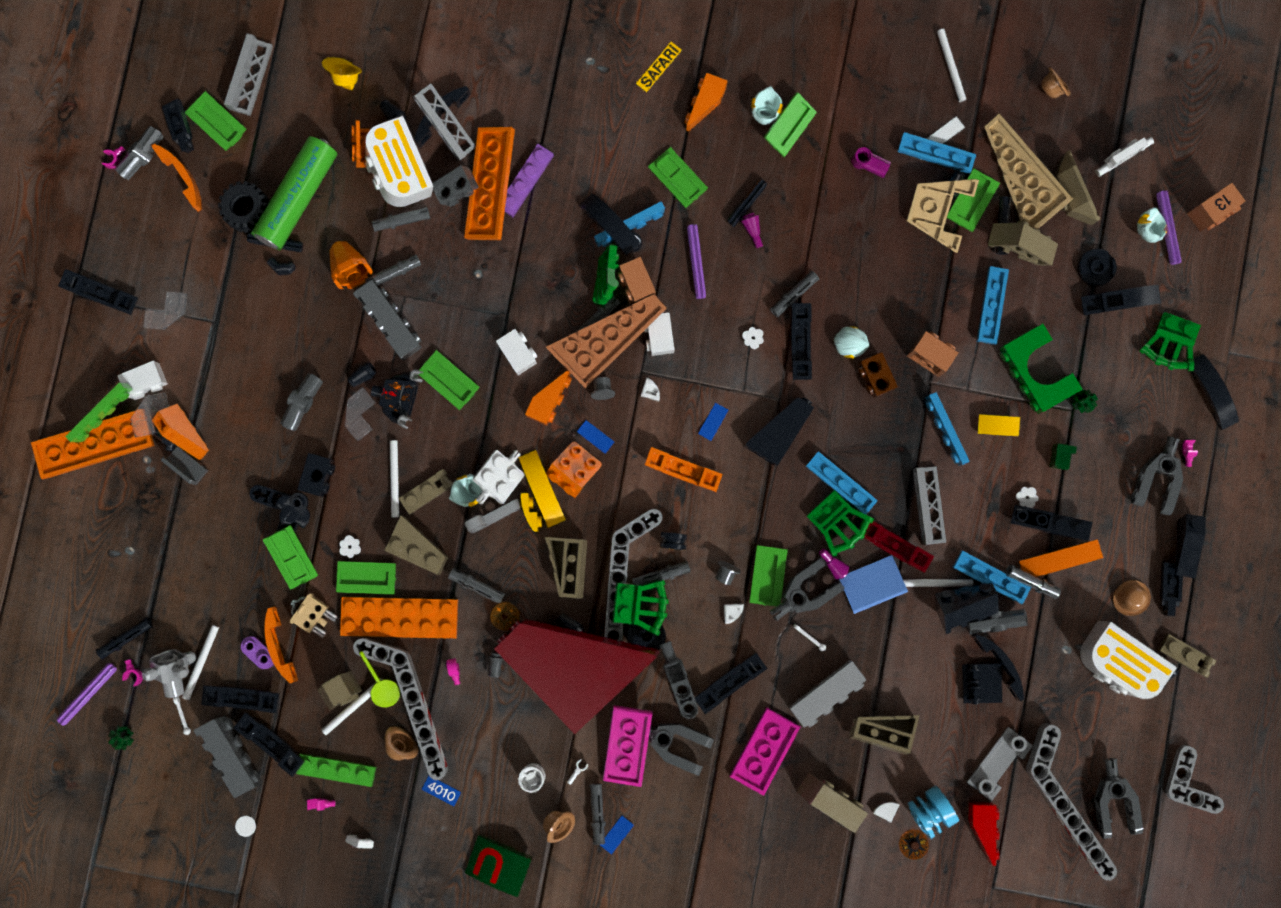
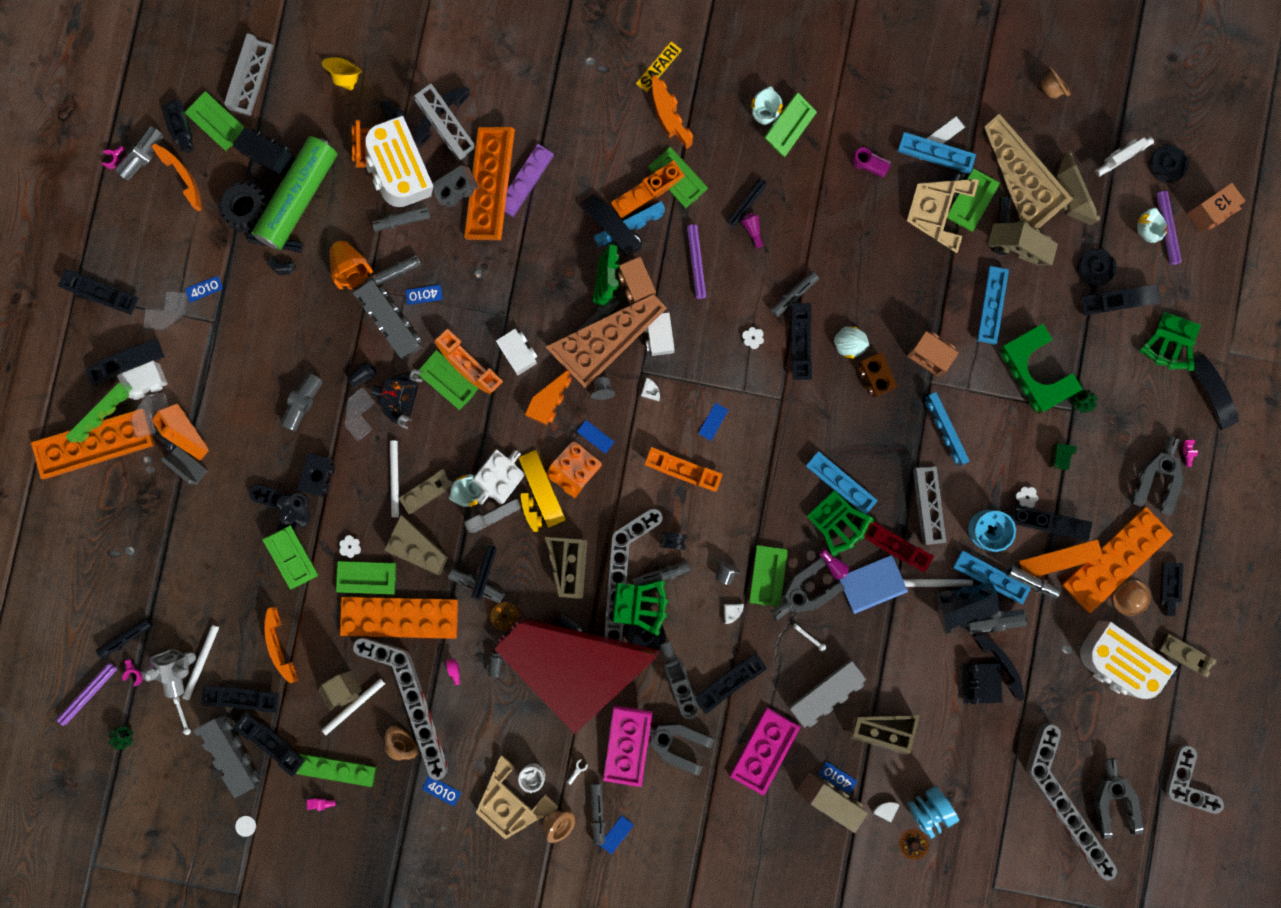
(124, 361): none -> black slope
(203, 289): none -> blue sticker
(258, 651): medium lavender plate -> none
(264, 151): none -> black wedge
(304, 613): tan piece -> none
(359, 843): white tile -> none
(384, 692): lime piece -> none
(424, 294): none -> blue sticker
(465, 364): none -> orange slope
(484, 572): none -> black axle
(498, 865): dark green slope -> none
(504, 809): none -> tan wing
(648, 190): none -> orange slope
(665, 106): none -> orange slope
(709, 97): orange slope -> none
(777, 436): black slope -> none
(837, 777): none -> blue sticker
(951, 65): white bar -> none
(983, 821): red slope -> none
(997, 762): light grey brick -> none
(999, 425): yellow slope -> none
(1001, 535): none -> medium azure wheel
(1122, 557): none -> orange plate
(1168, 164): none -> black tile
(1189, 544): black slope -> none

